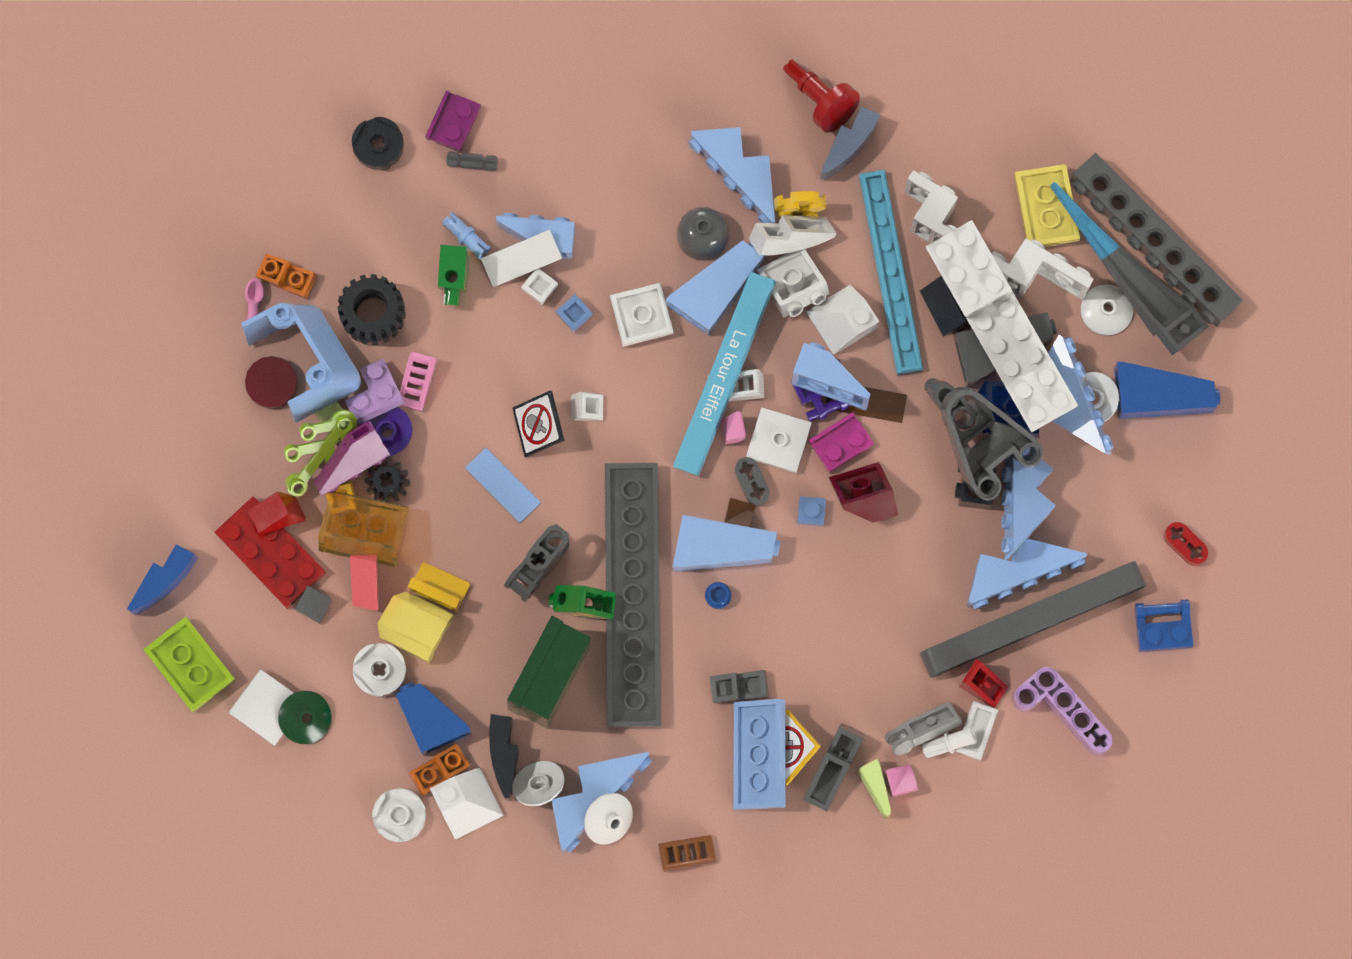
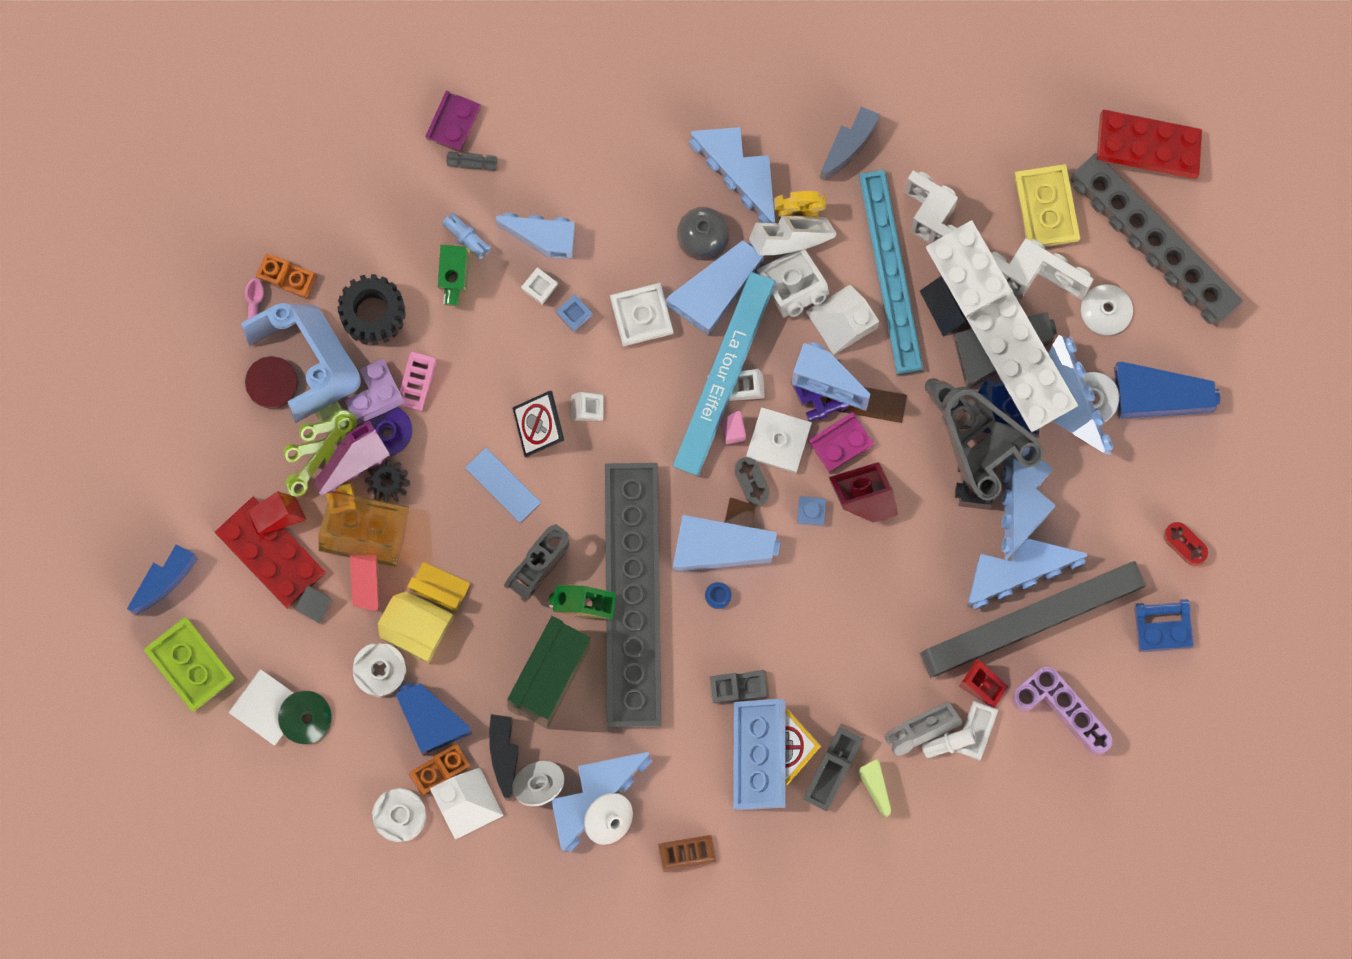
(371, 130): black plate -> none
(521, 258): white sticker -> none
(833, 105): red piece -> none
(901, 780): bright pink slope -> none
(1149, 144): none -> red plate
(1156, 304): dark grey plate -> none

